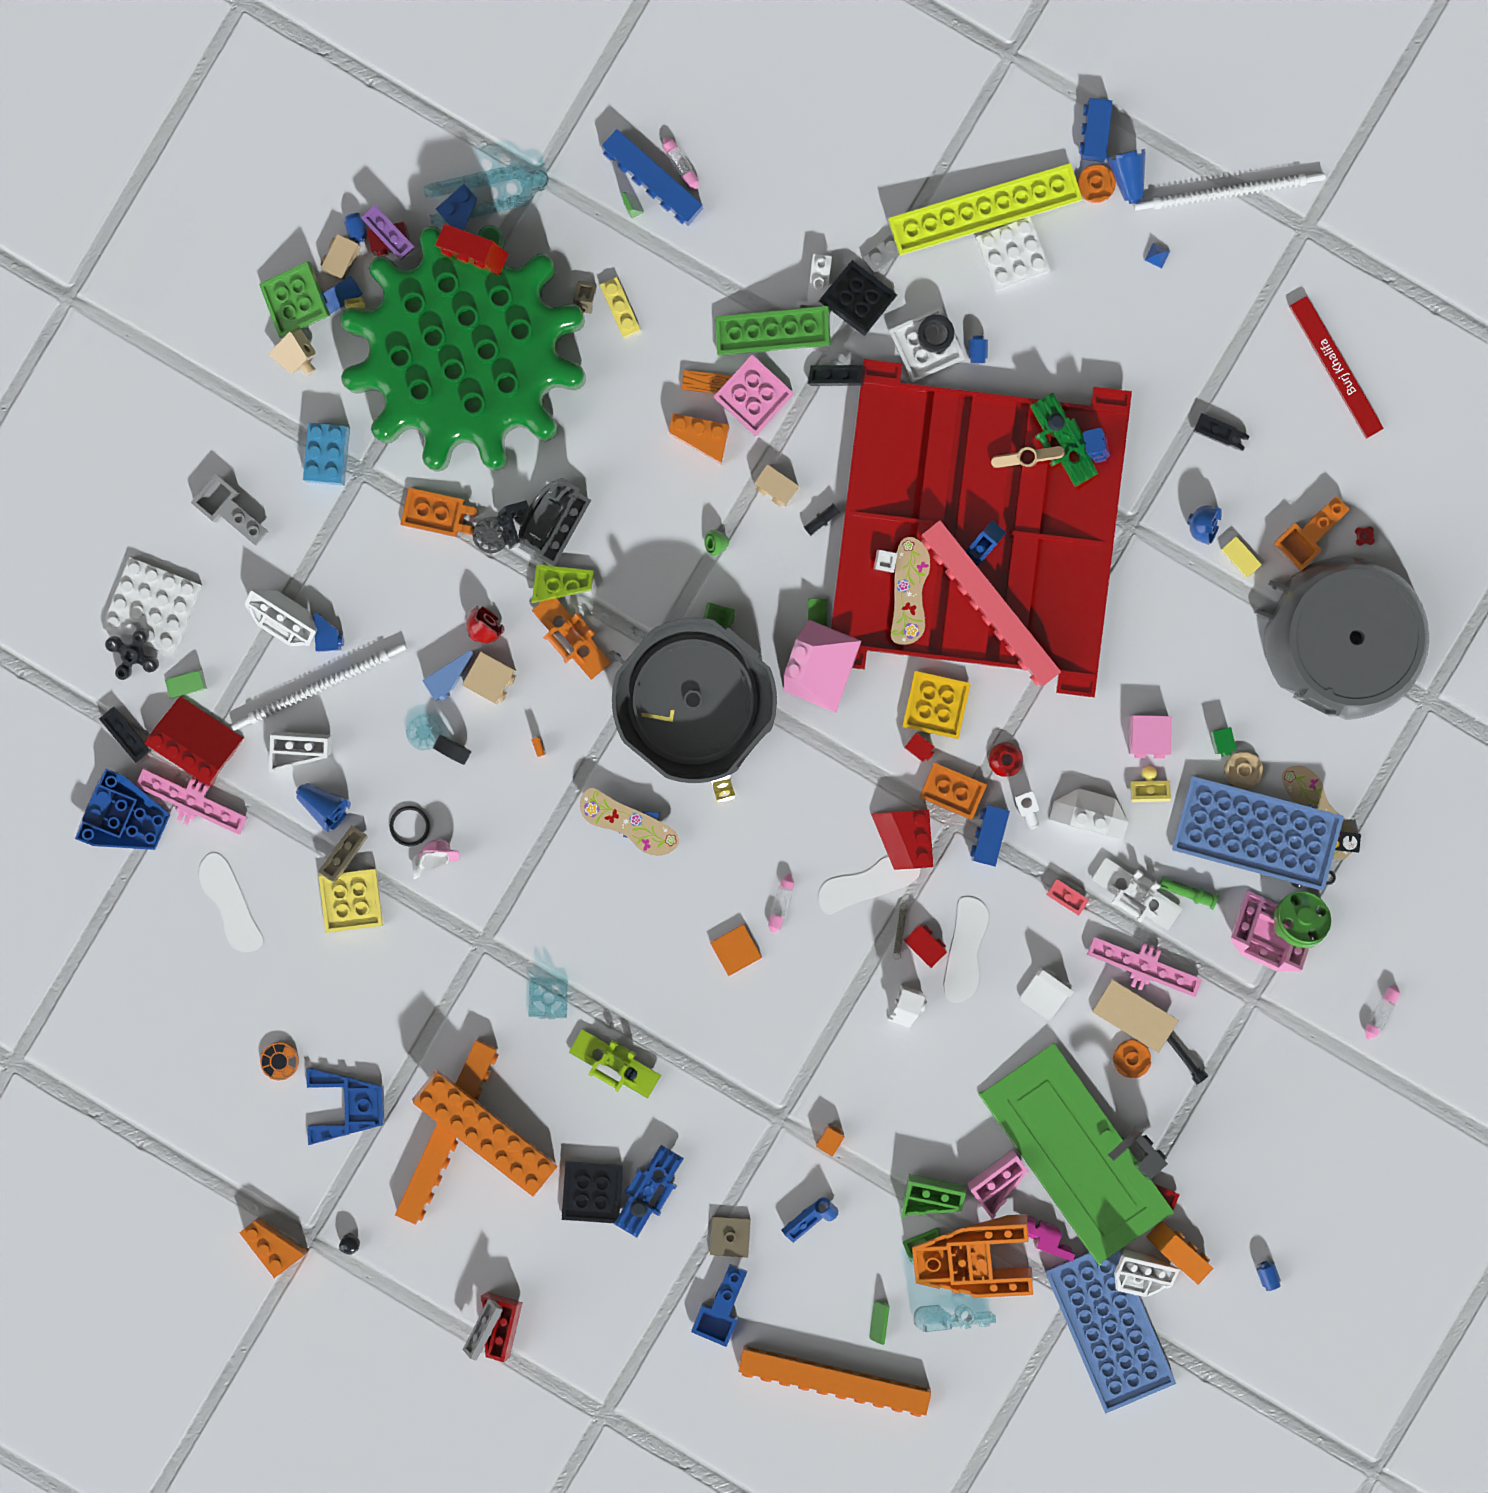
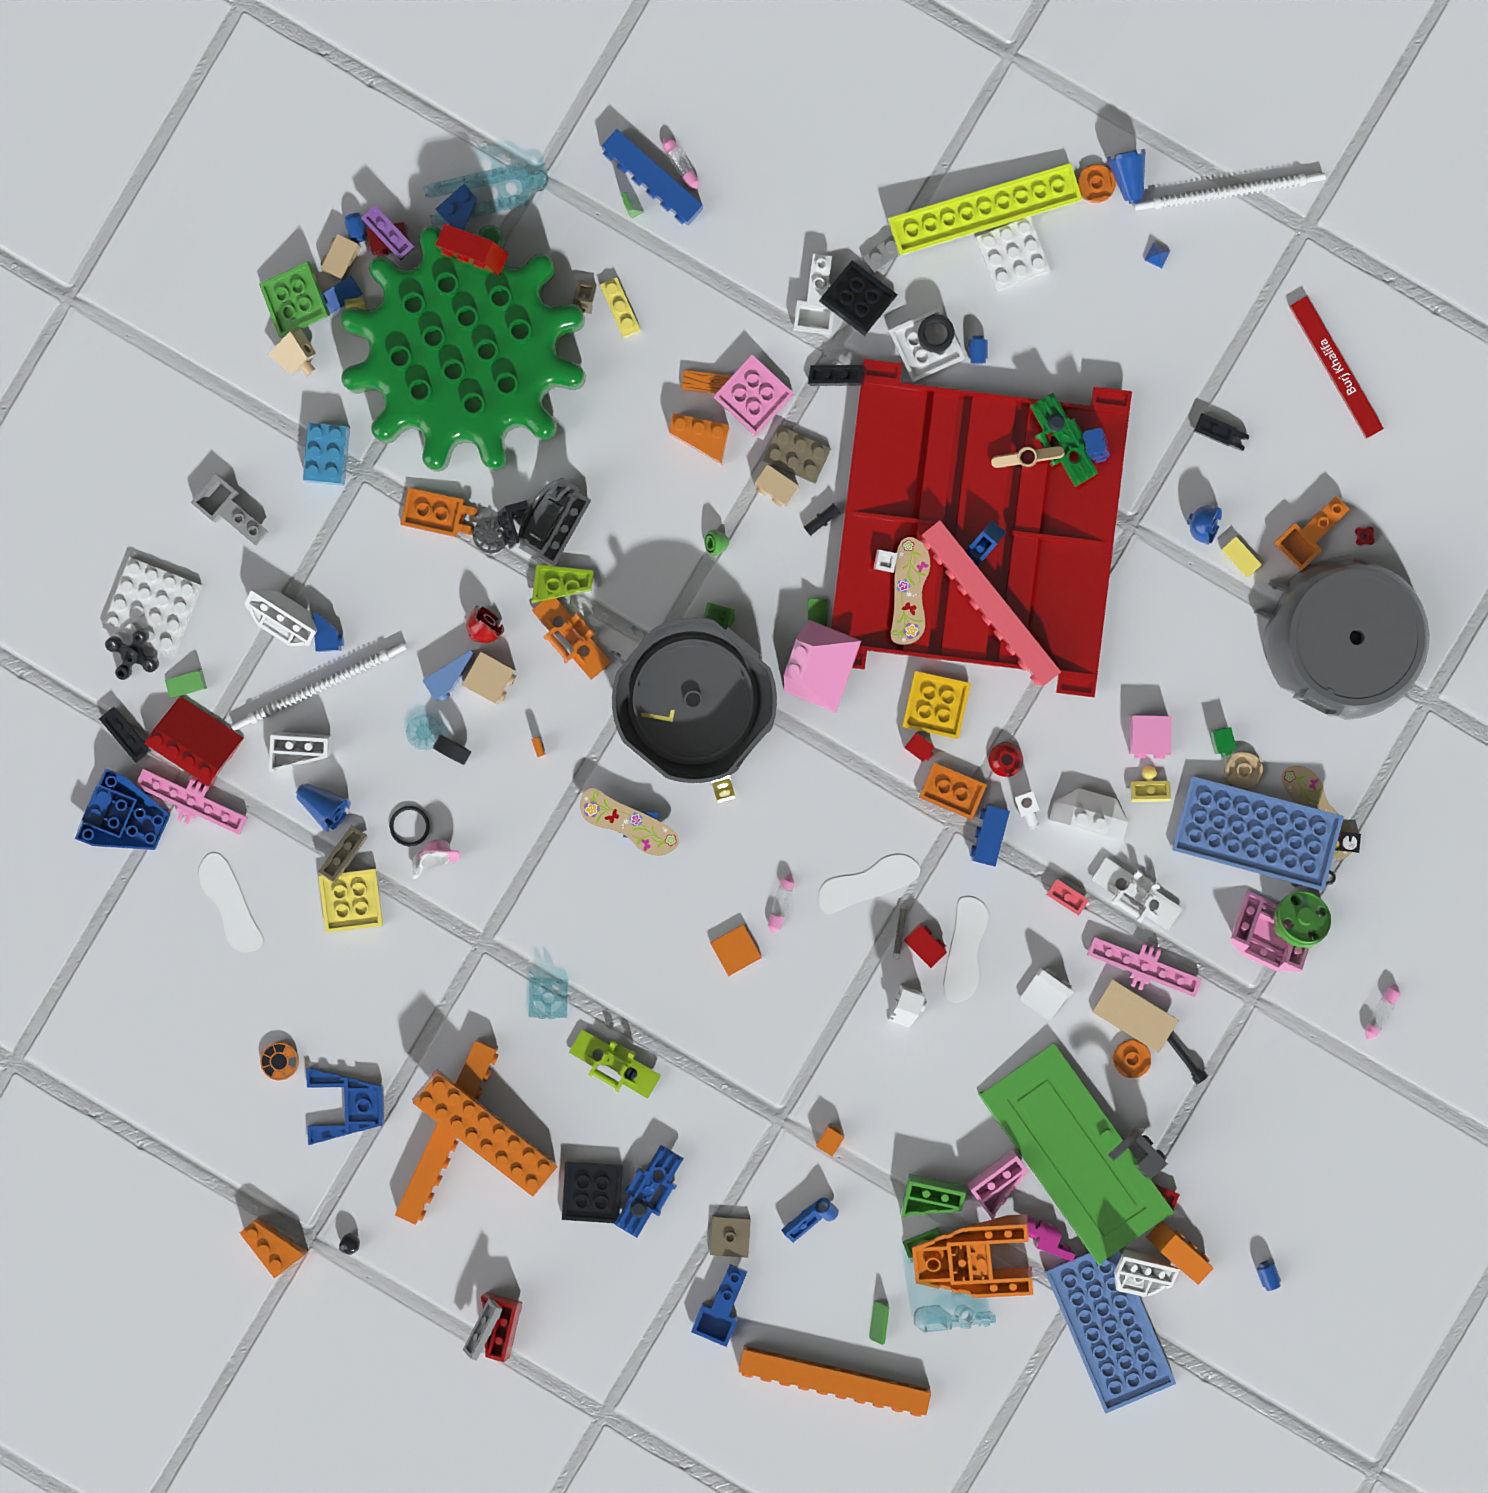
(773, 330): bright green plate -> none
(797, 454): none -> dark tan plate
(906, 838): red wedge -> none
(1096, 129): blue brick -> none
(1194, 894): bright green pin -> none

